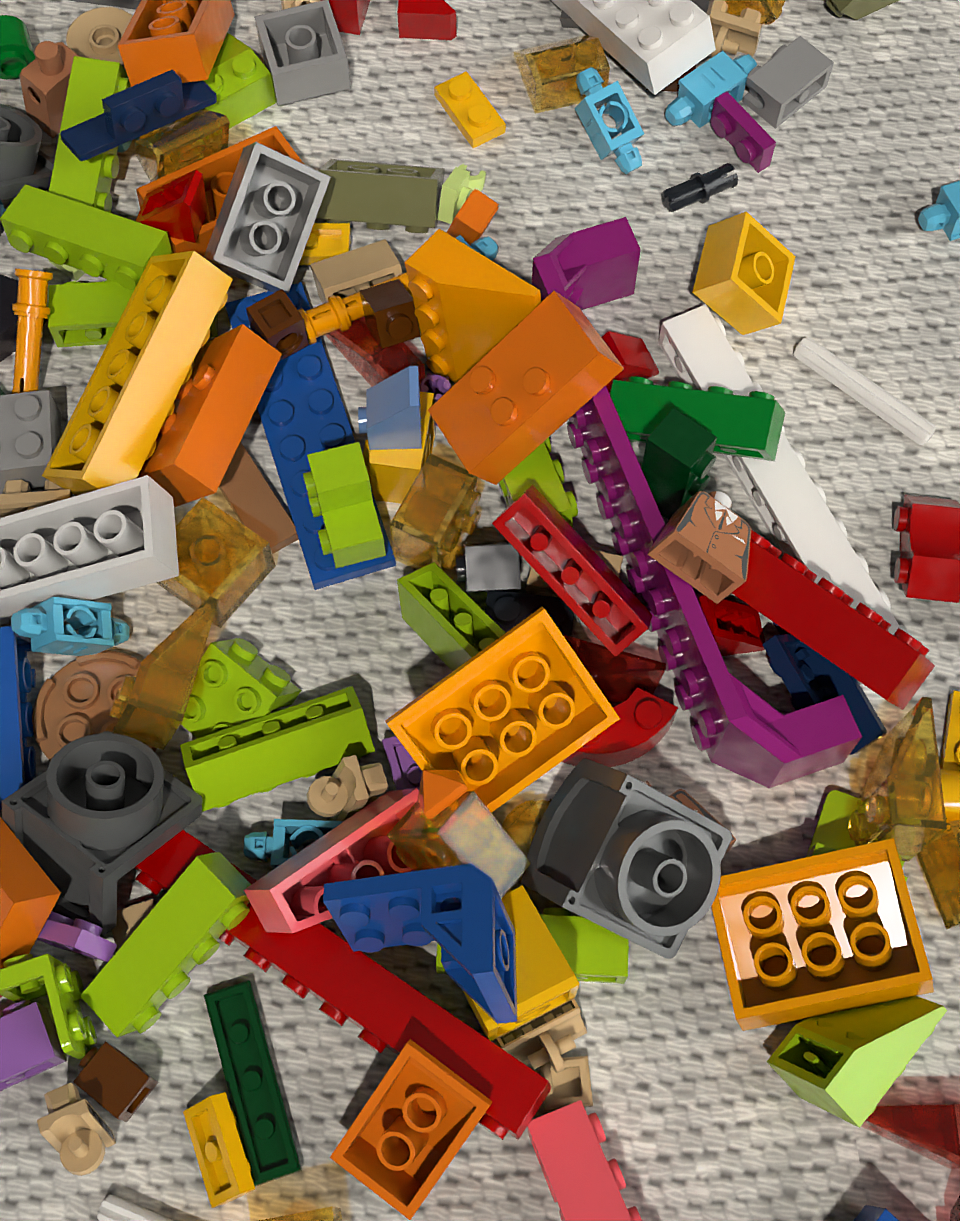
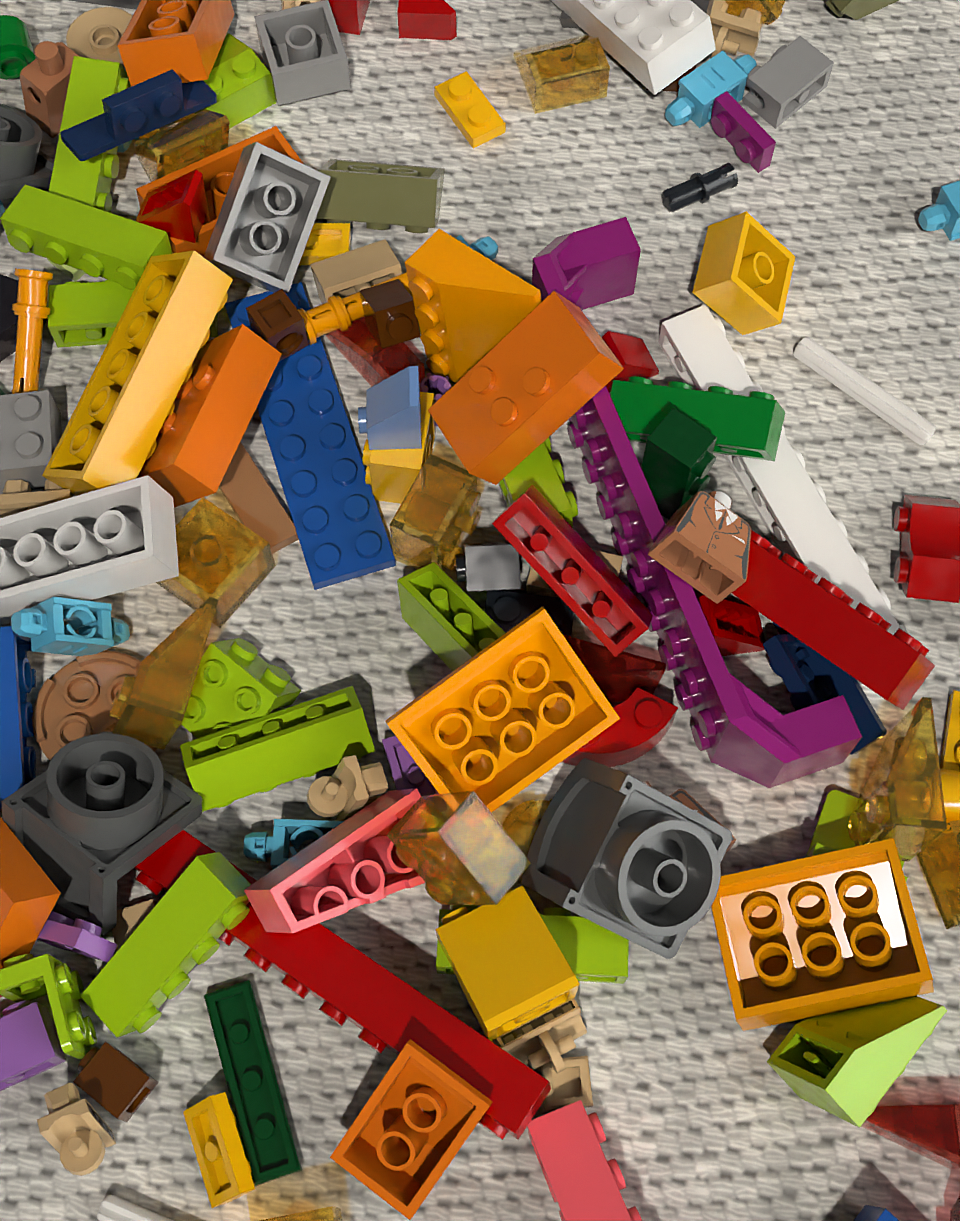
(342, 495): lime brick -> none
(439, 790): orange slope -> none
(443, 905): blue bracket -> none
(457, 190): yellowish green plate -> none
(473, 217): orange slope -> none
(618, 107): medium azure piece -> none

